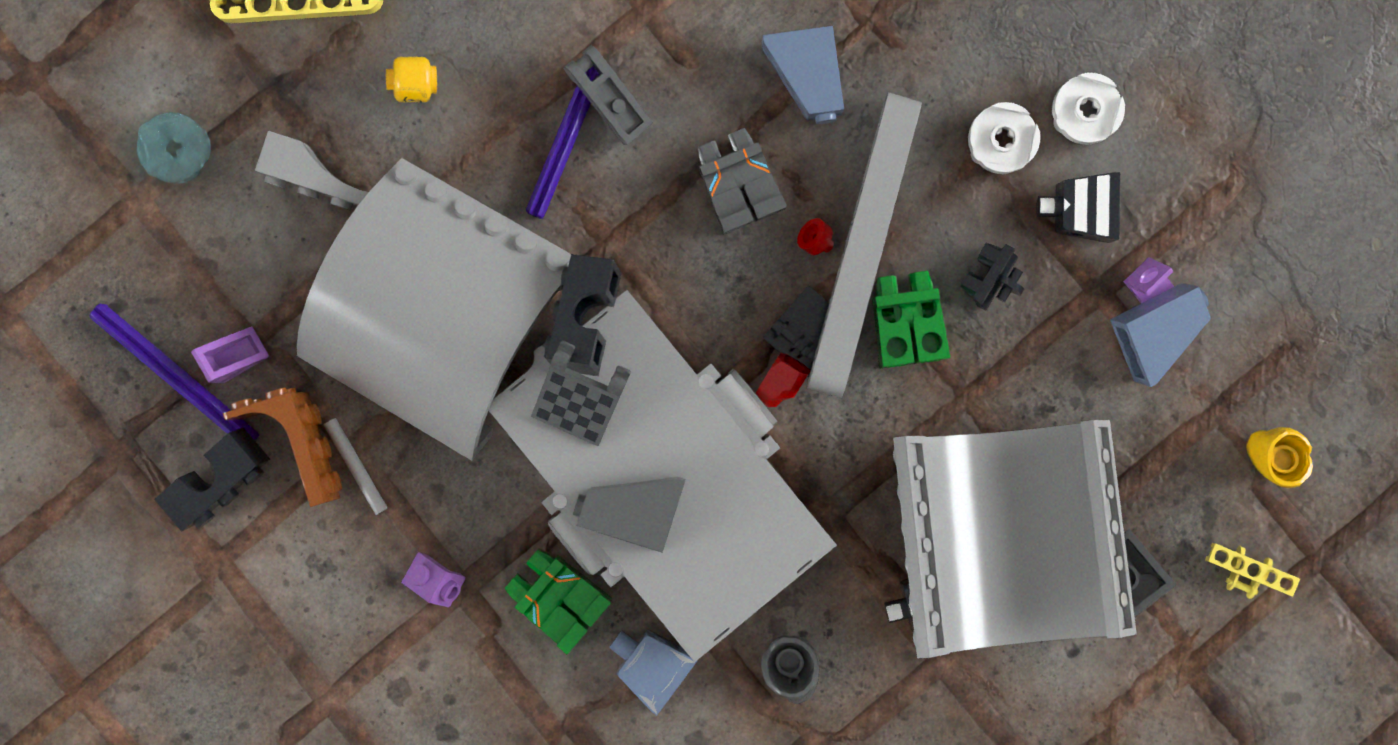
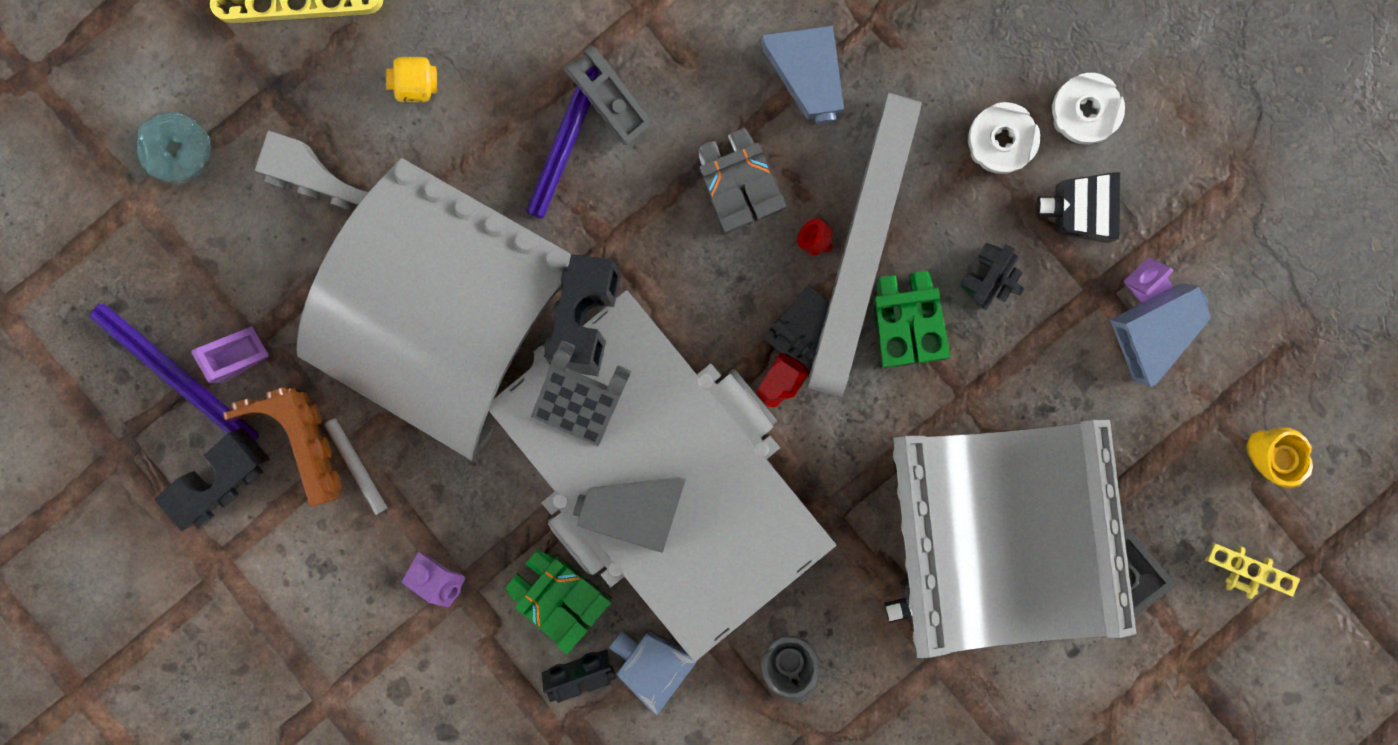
(562, 680): none -> black hinge

